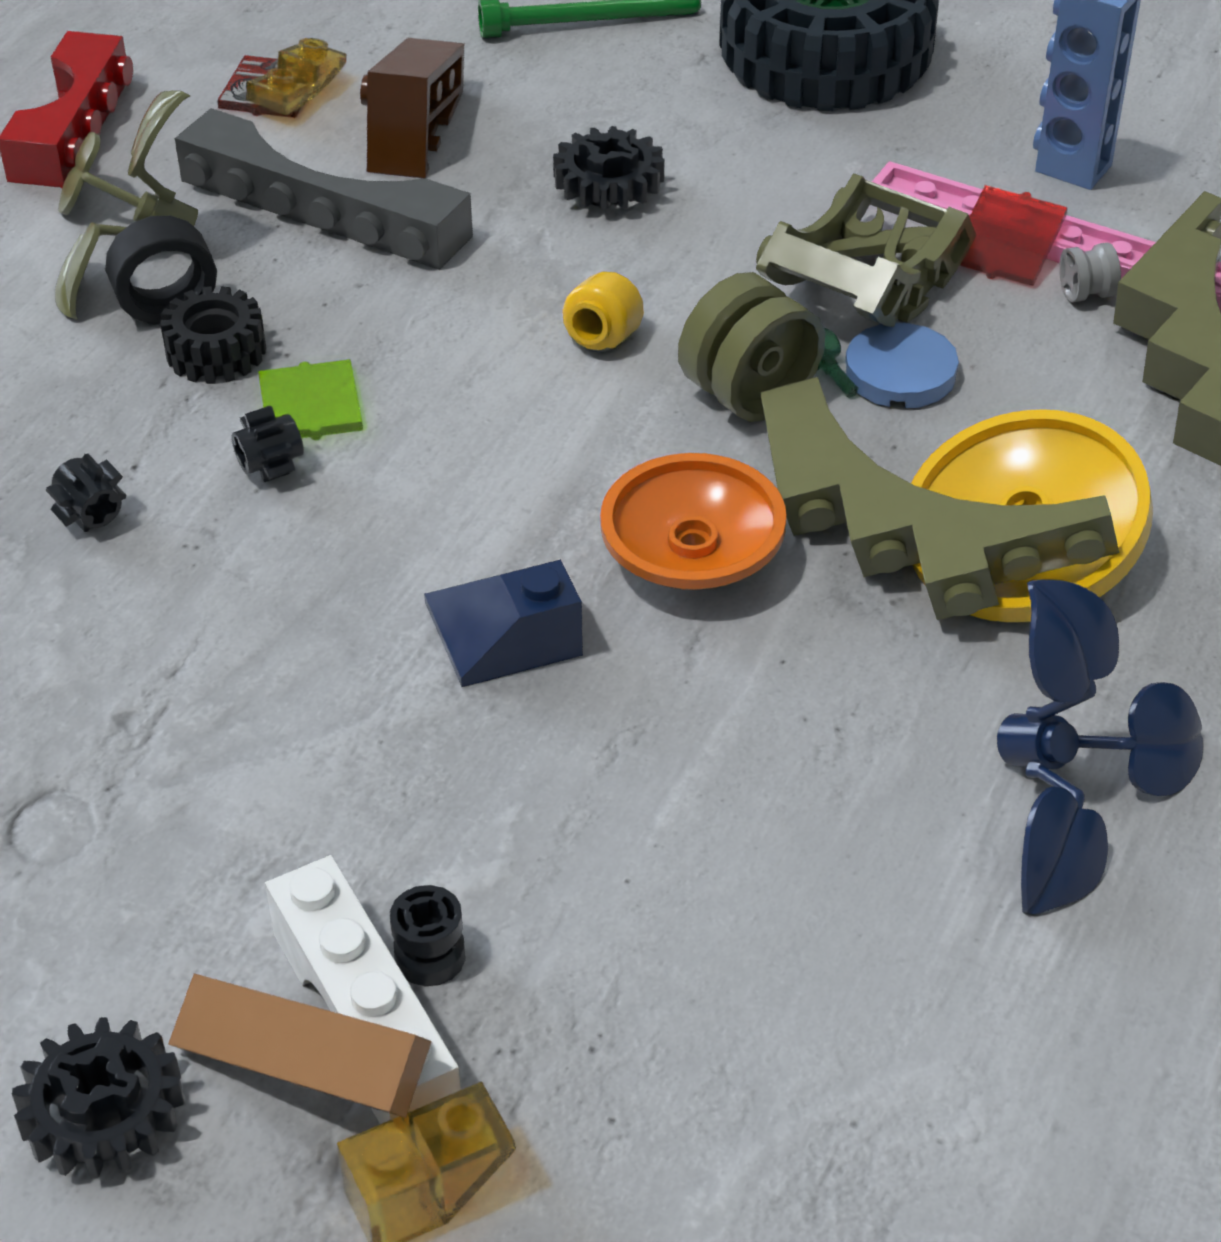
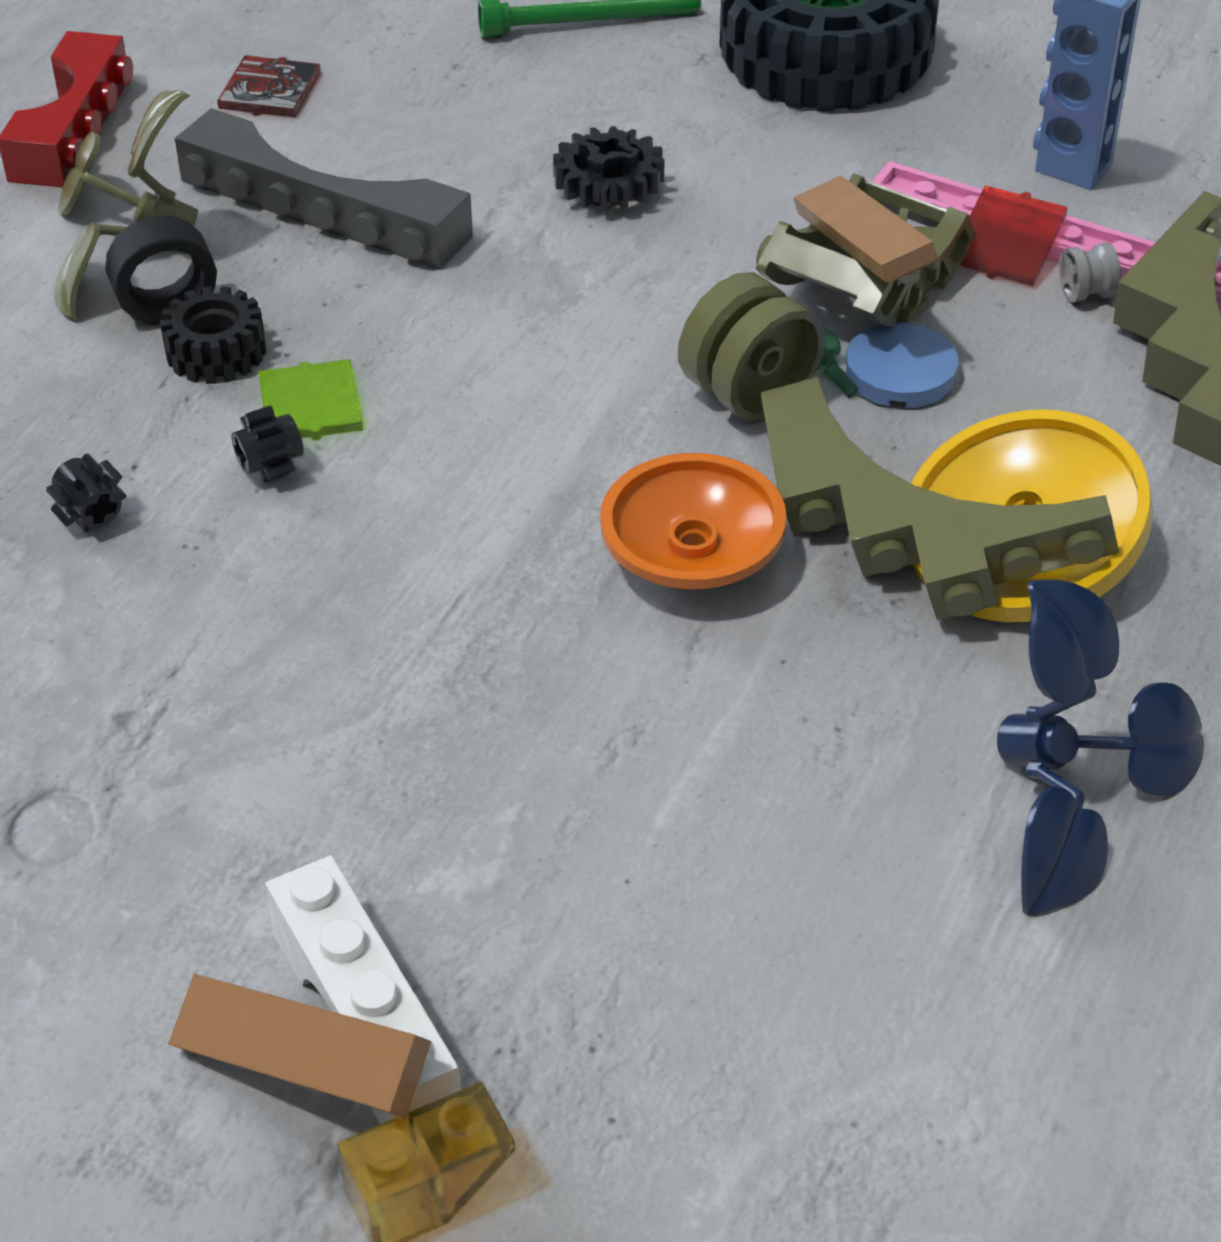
(98, 1097): black gear -> none
(299, 76): clear yellow slope -> none
(407, 101): reddish brown wedge -> none
(428, 935): black wheel -> none
(508, 622): dark blue slope -> none
(603, 311): yellow head -> none
(866, 229): none -> medium nougat tile

